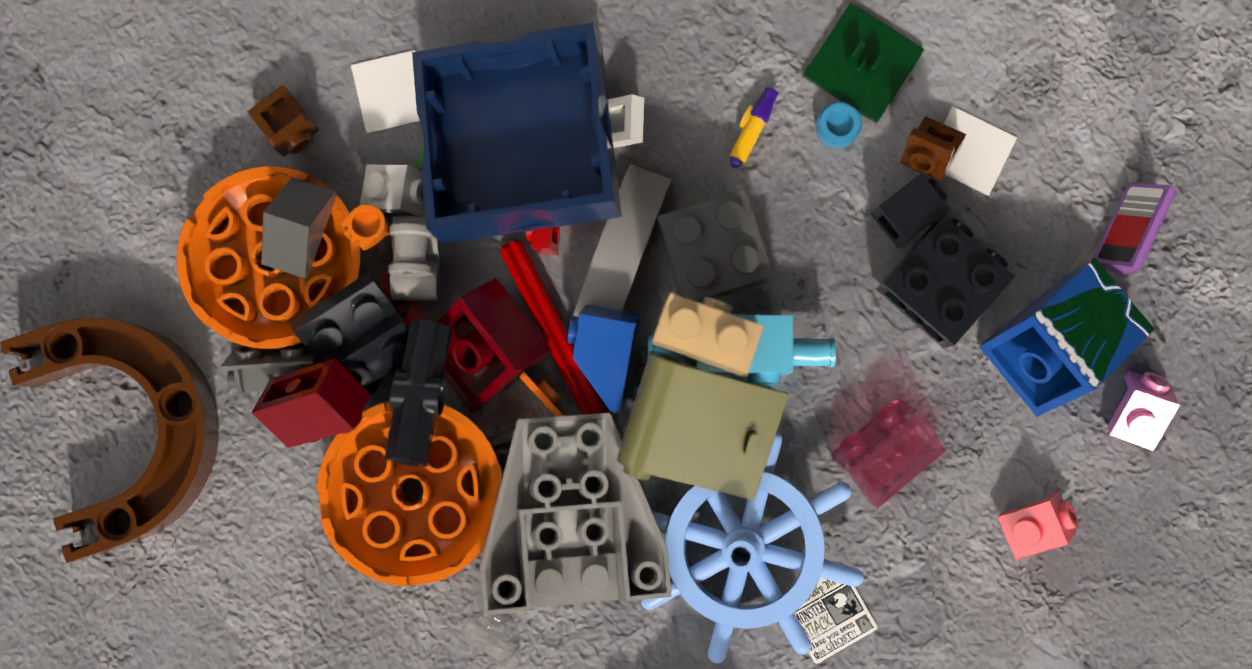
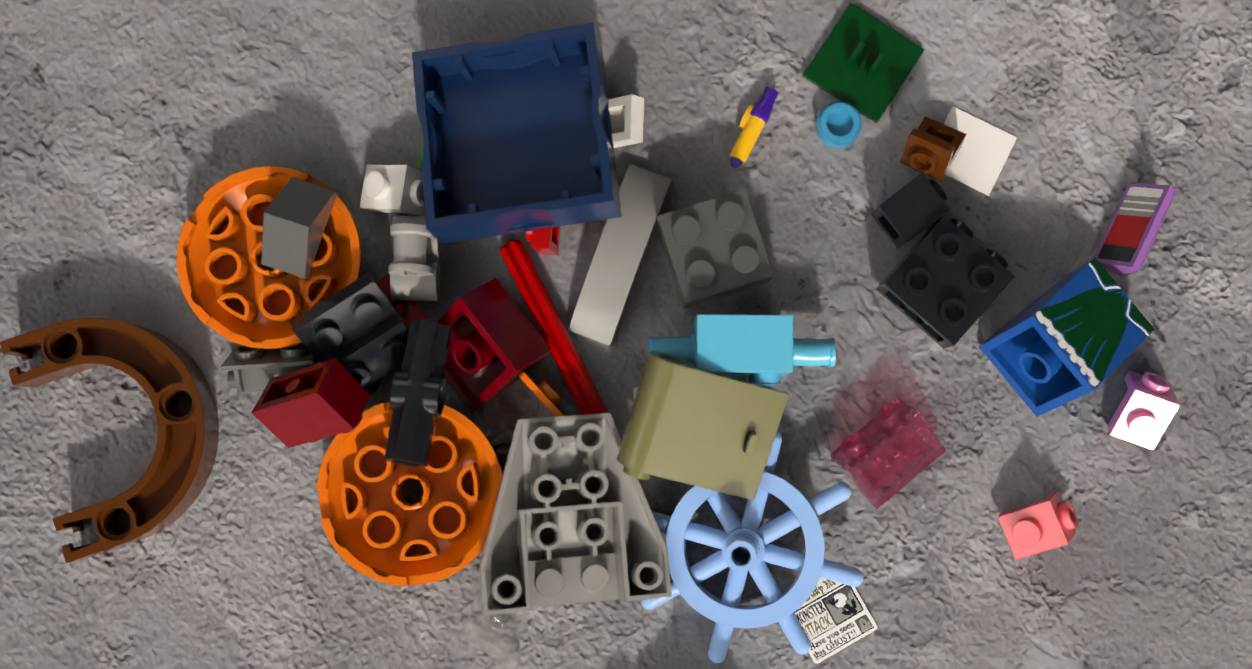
(284, 122): reddish brown bracket -> none
(366, 226): orange piece -> none
(386, 91): white sticker -> none
(605, 350): blue slope -> none
(708, 333): tan brick -> none

